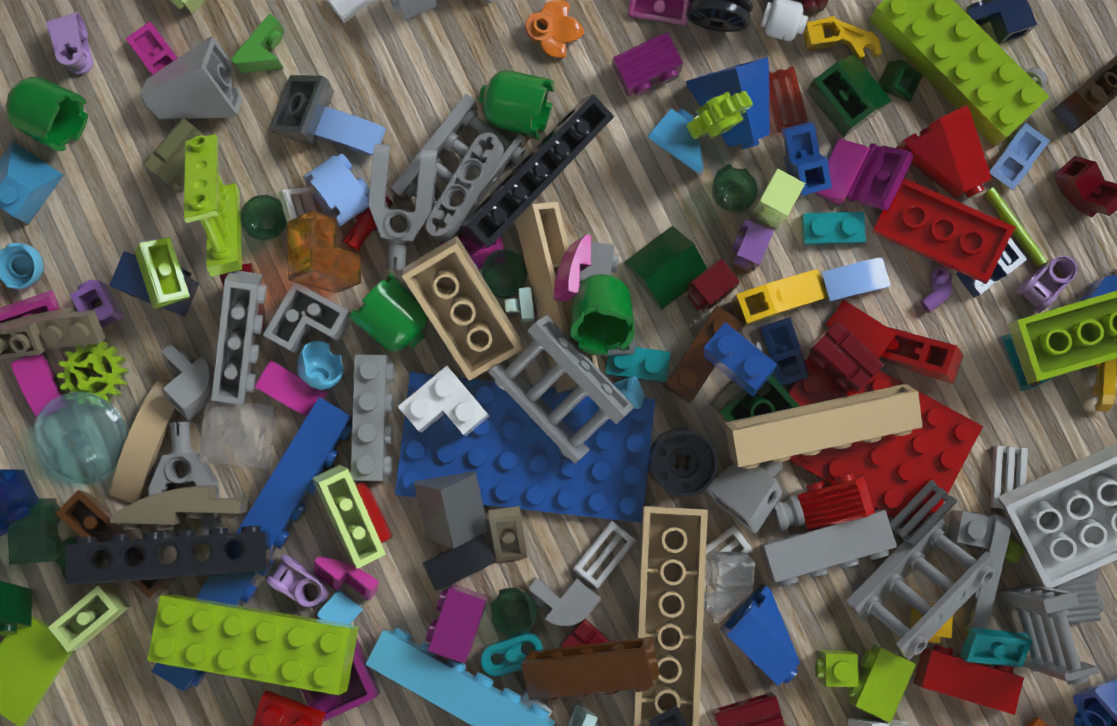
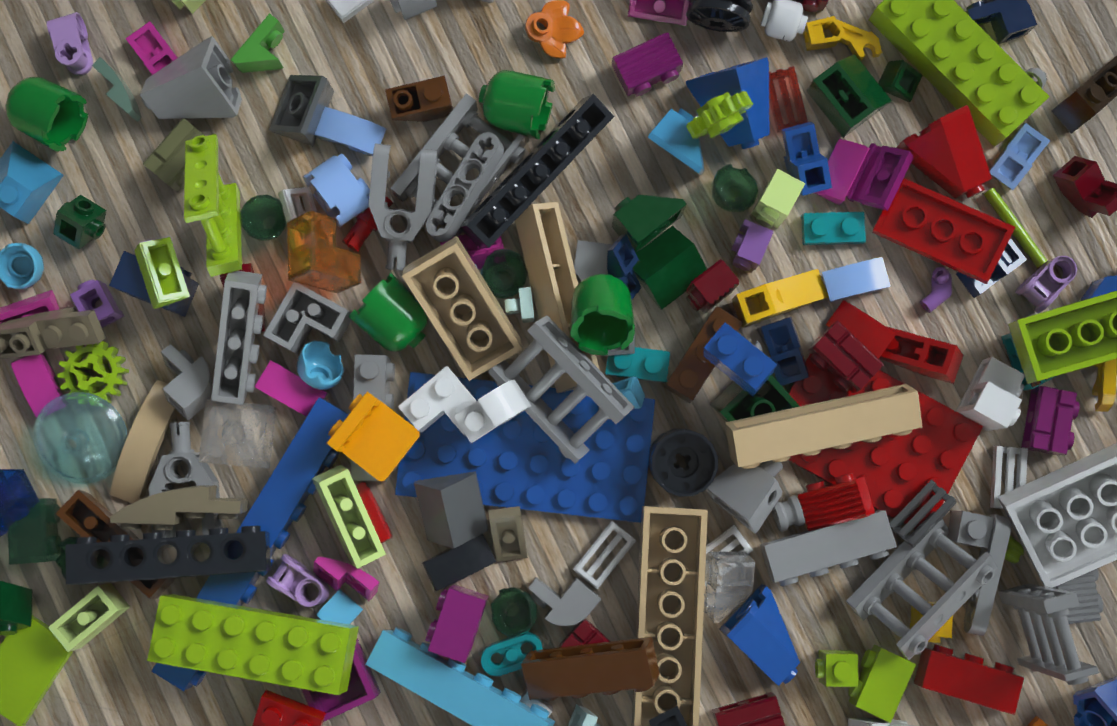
(79, 222): none -> dark green brick
(120, 91): none -> sand green slope
(373, 436): none -> light orange bracket
(420, 100): none -> reddish brown slope
(492, 410): none -> white brick
(573, 262): dark pink slope -> none
(620, 261): none -> dark blue slope
(646, 217): none -> dark green slope
(993, 395): none -> white brick
(996, 647): teal plate -> none
(1050, 420): none -> magenta brick

